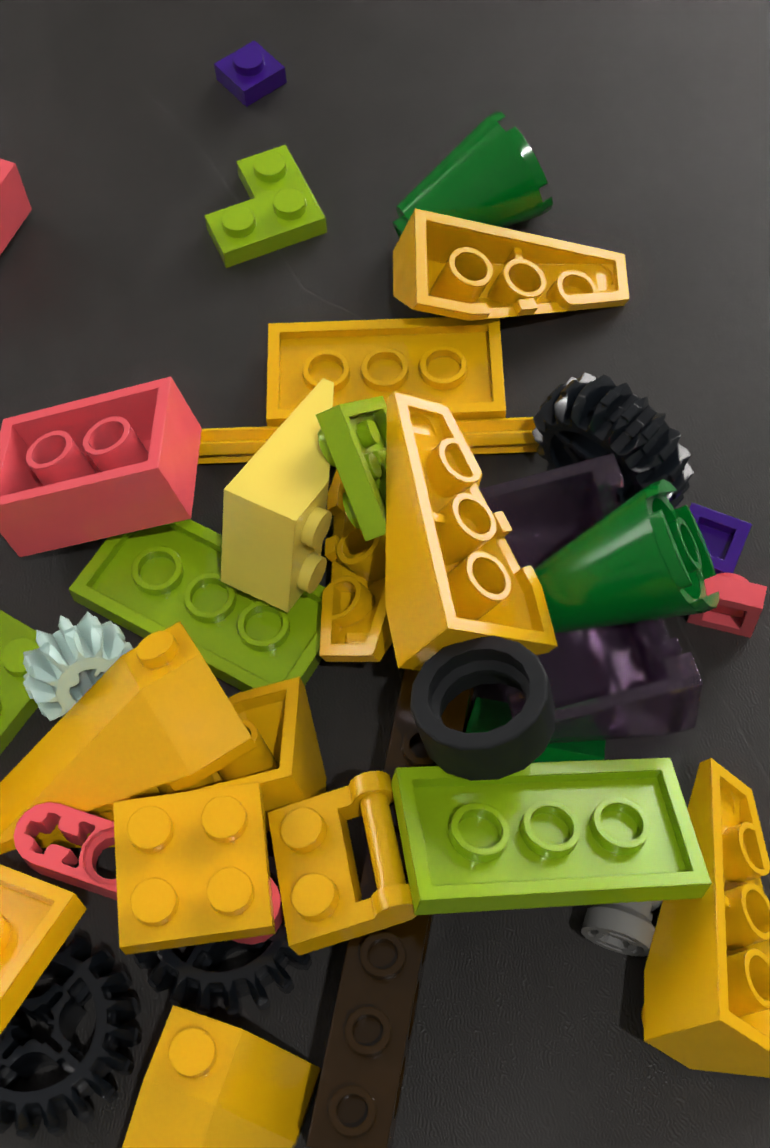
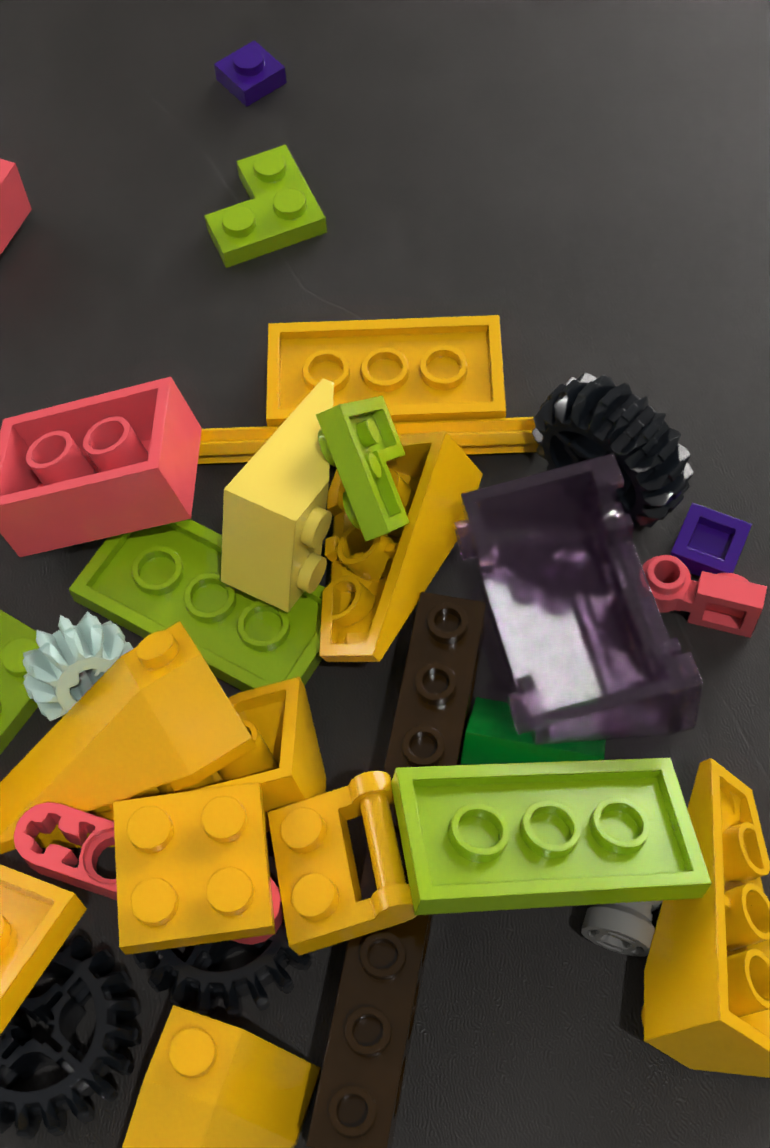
(445, 548): yellow wedge -> none
(482, 180): green cone -> none
(499, 272): yellow wedge -> none
(500, 750): black tyre -> none
(630, 567): green cone -> none

